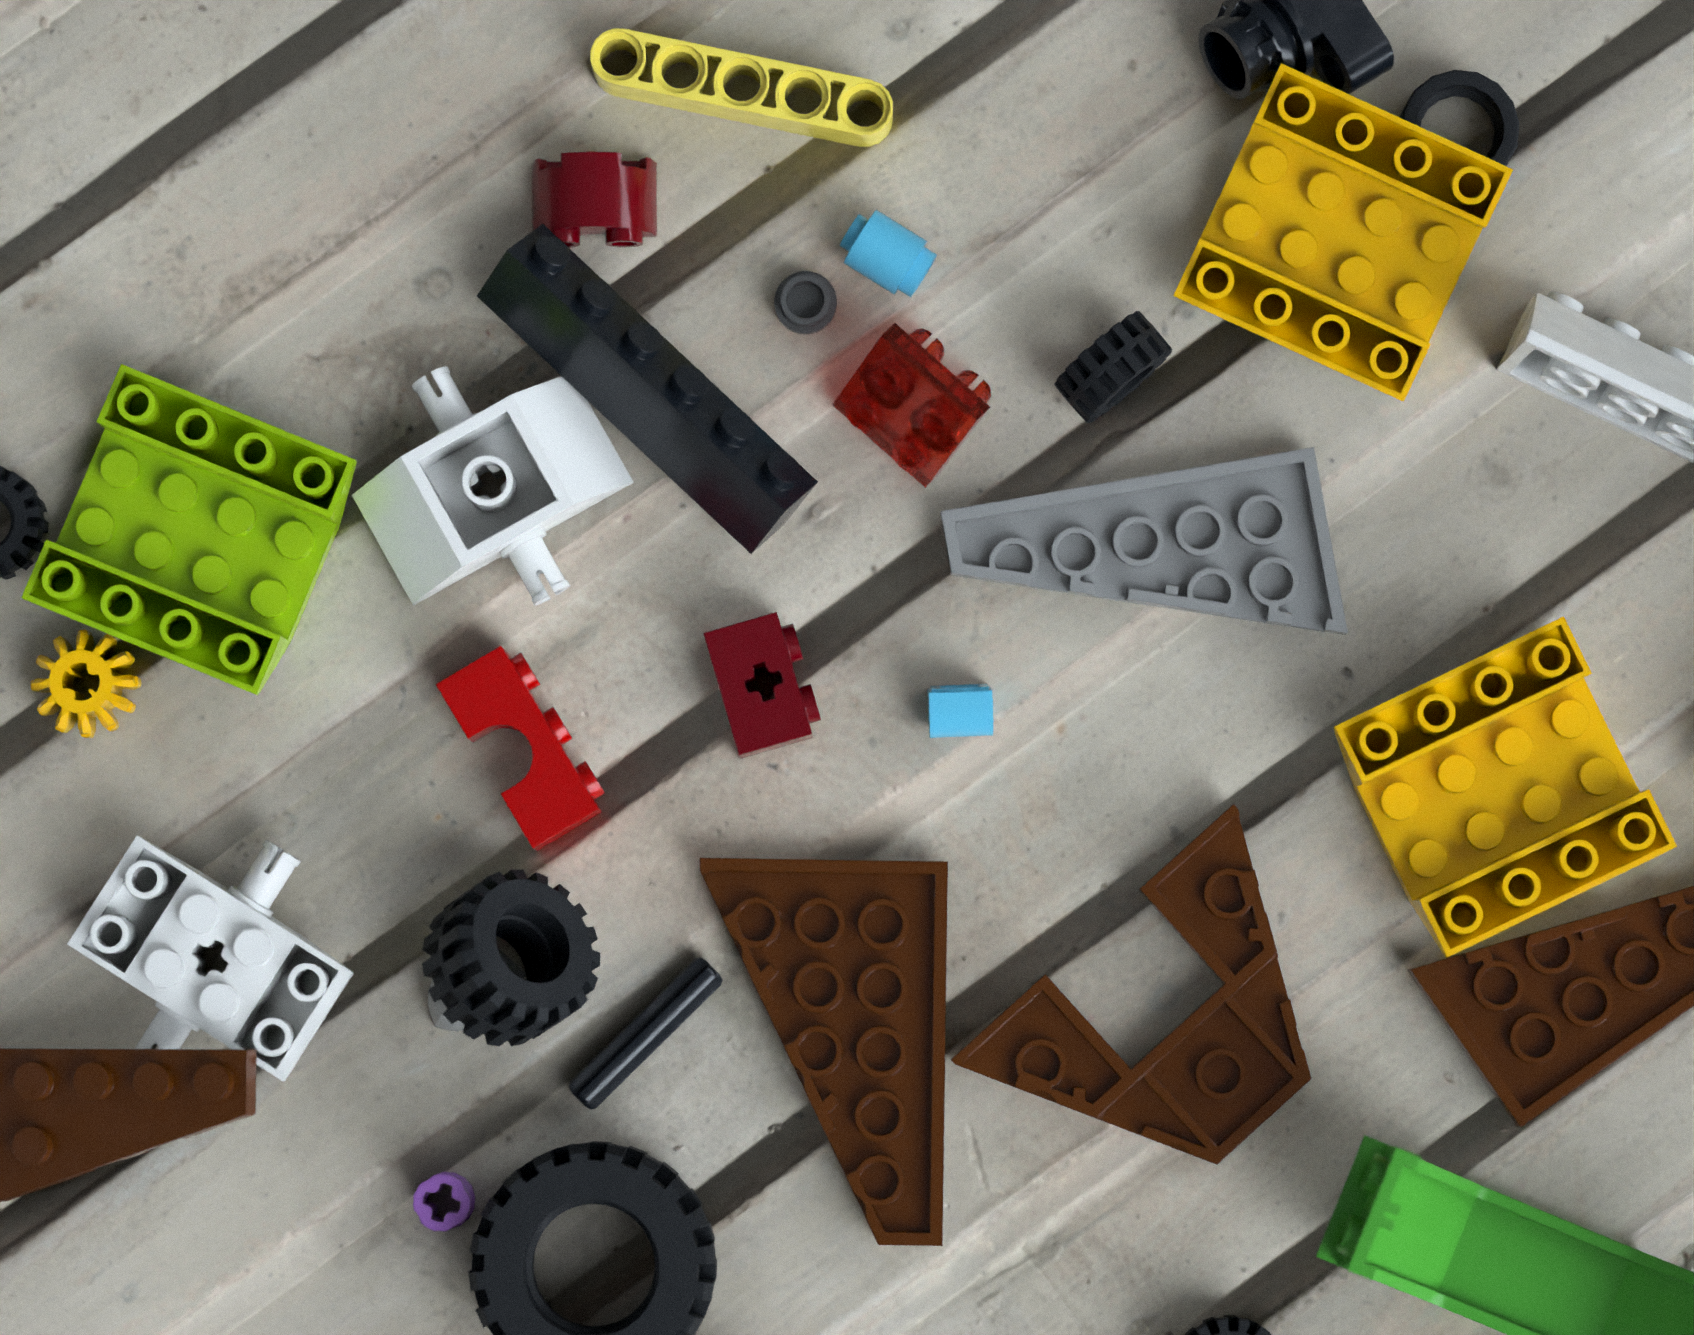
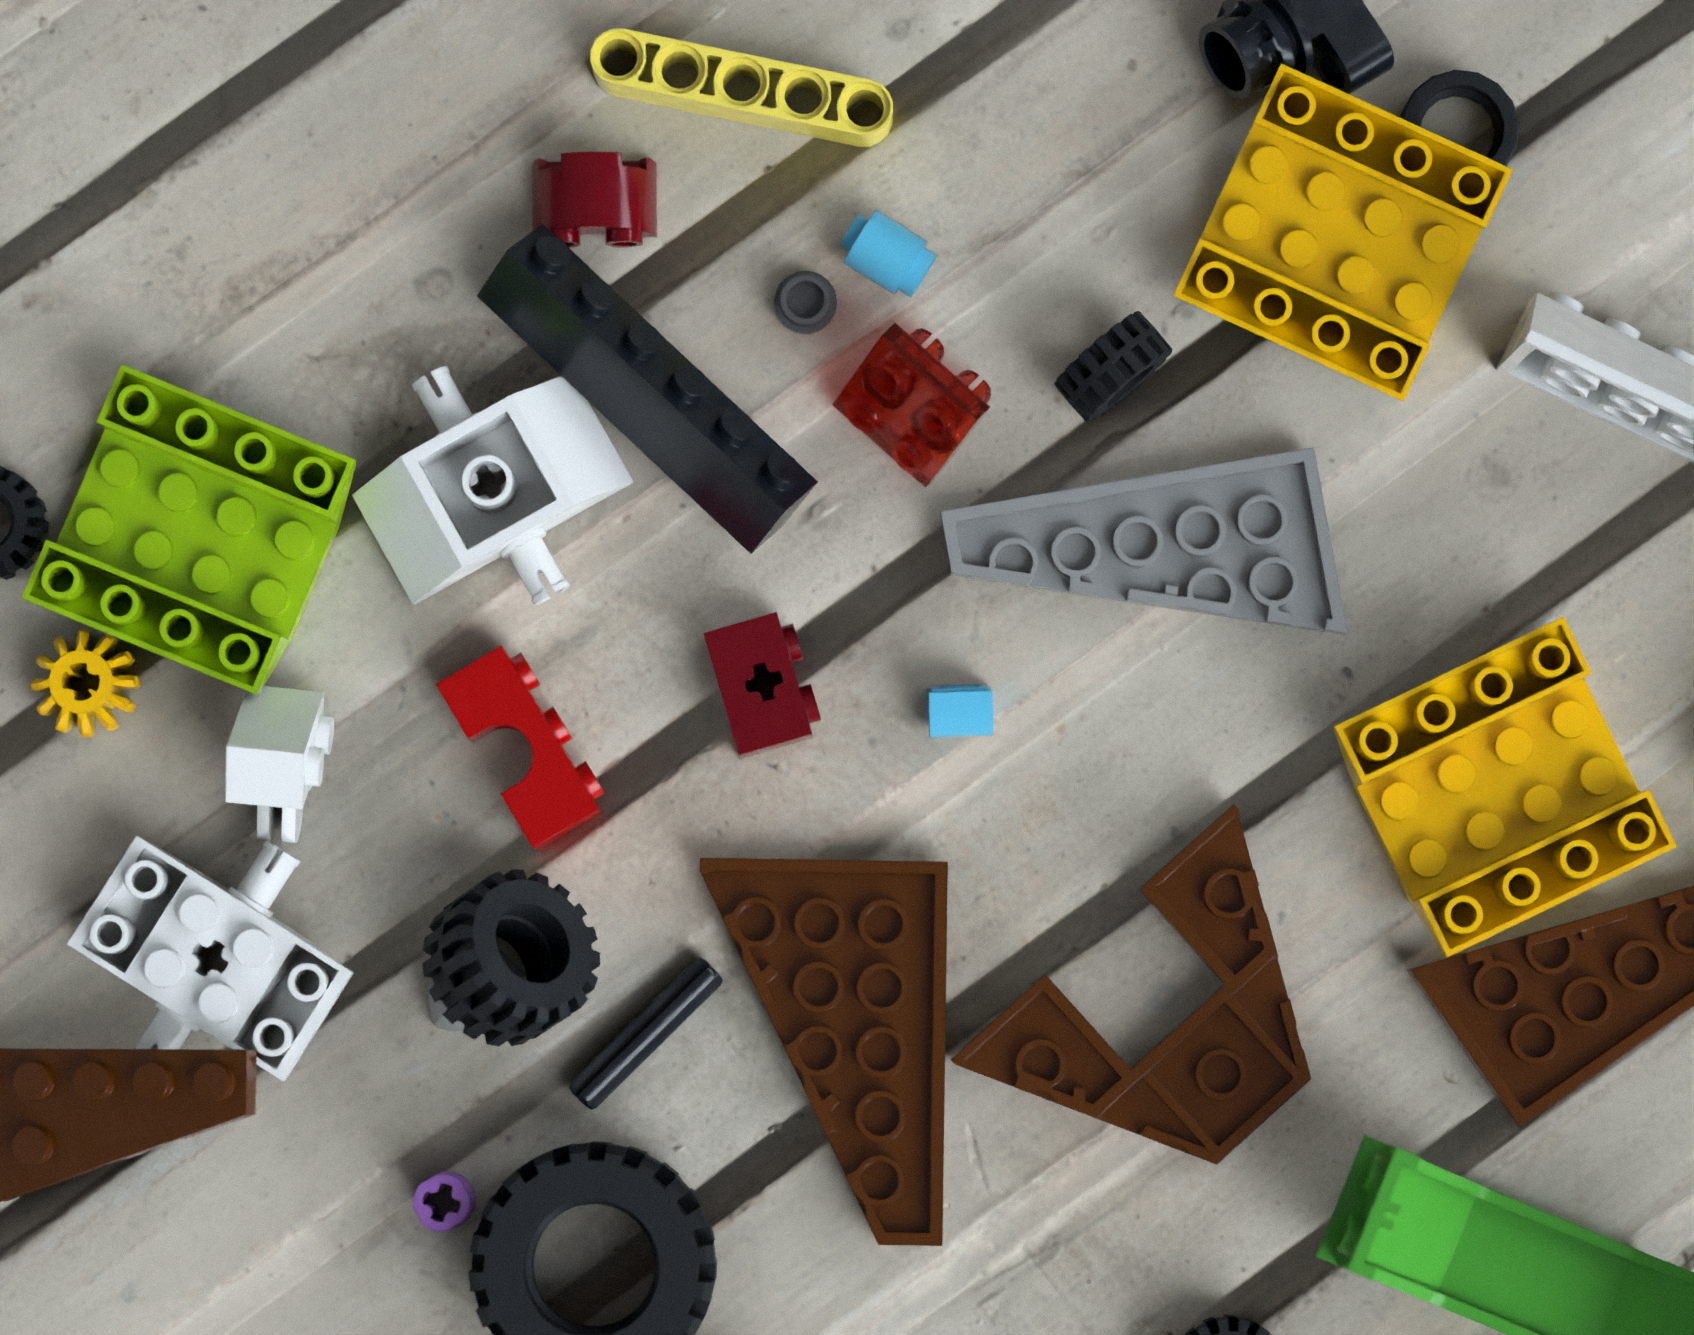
(278, 756): none -> white brick

